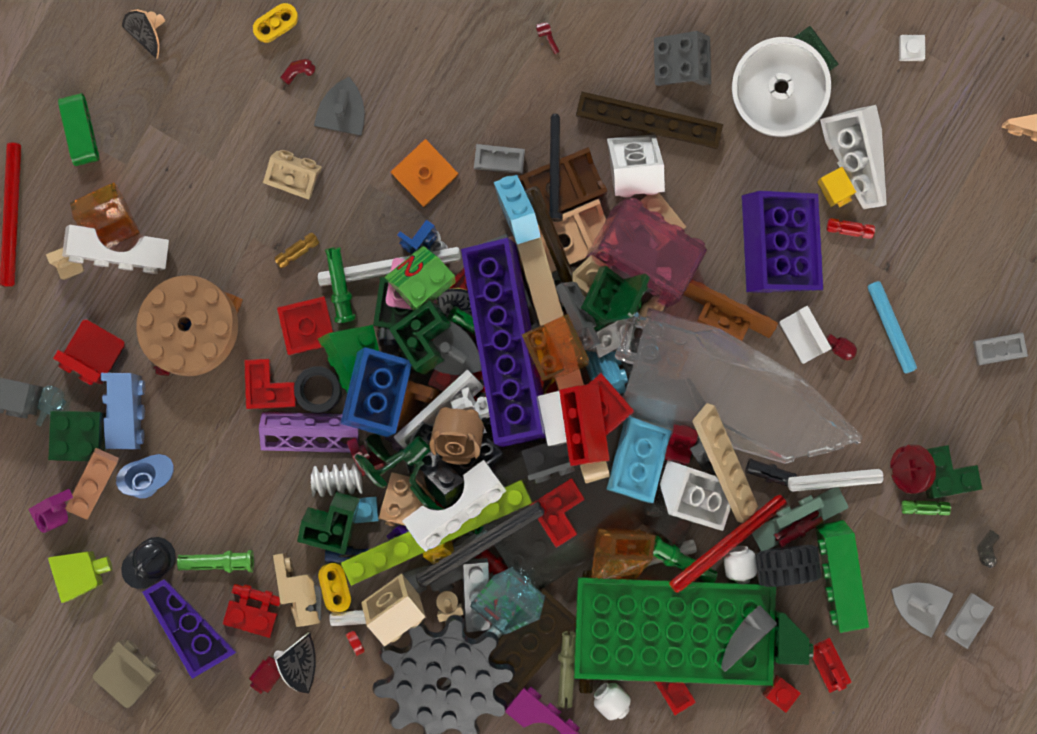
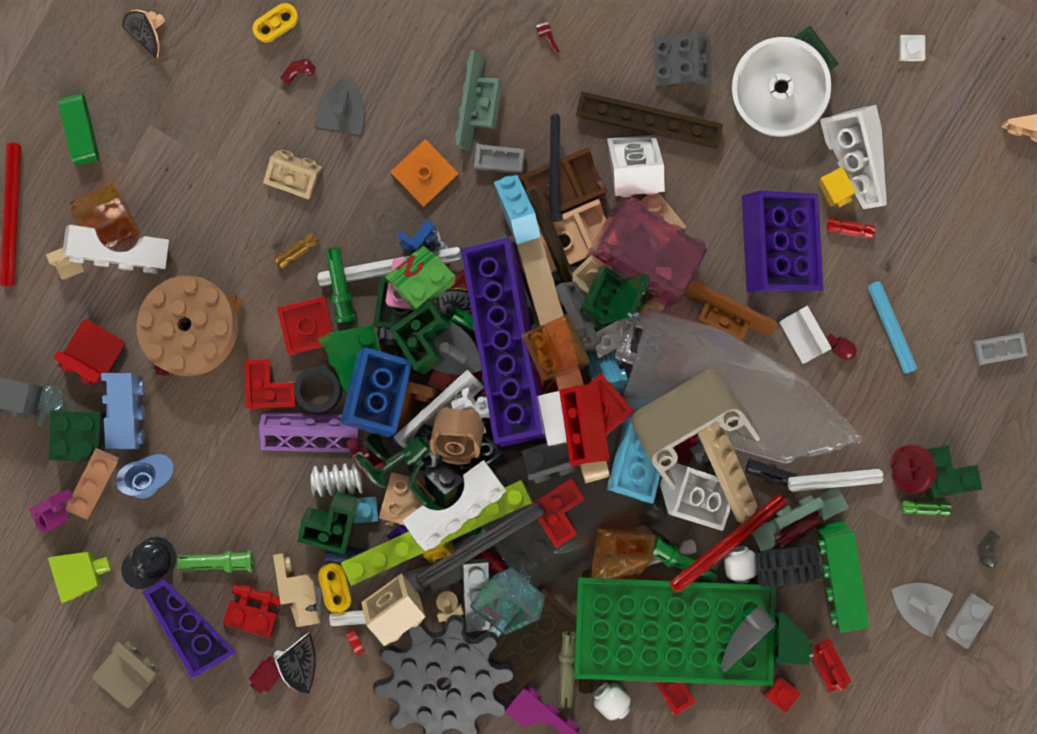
(479, 101): none -> sand green bracket
(685, 413): none -> dark tan windscreen

